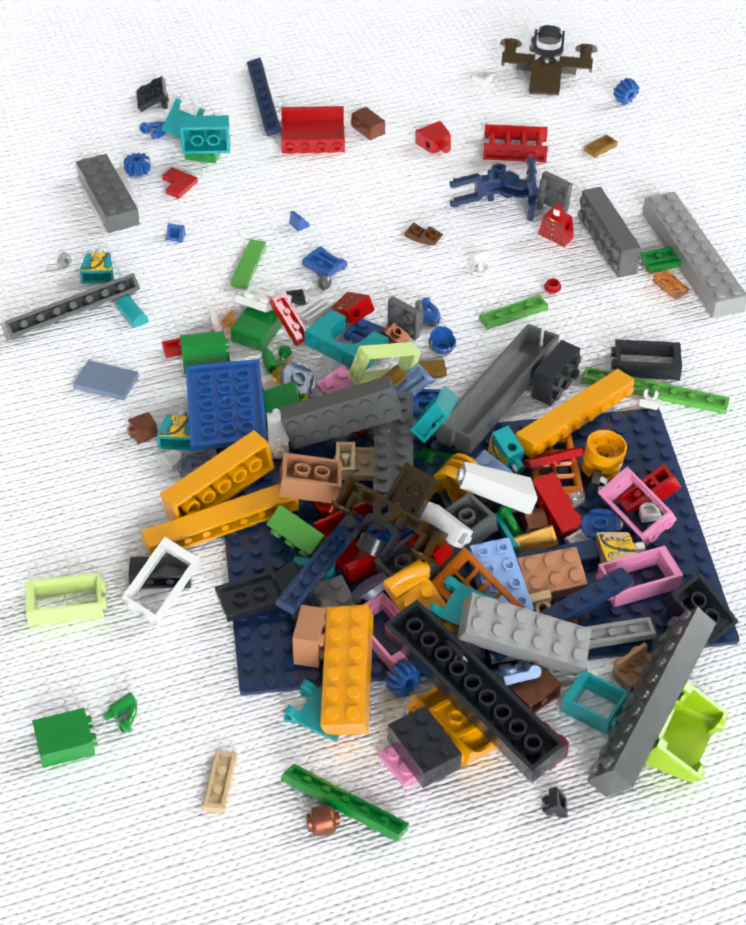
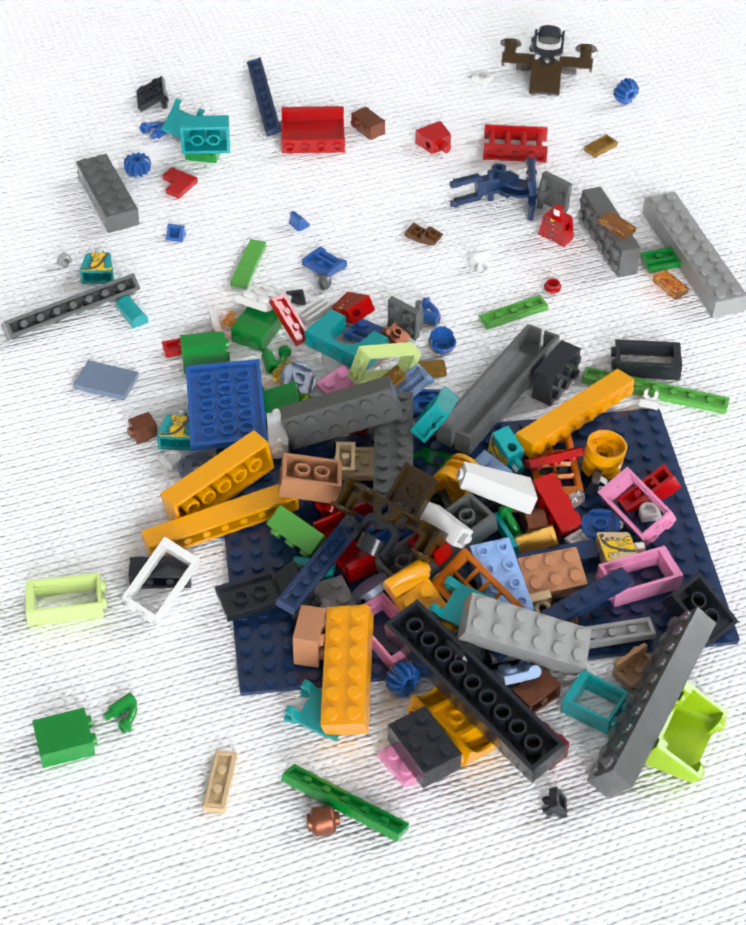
(617, 225): none -> clear orange tile

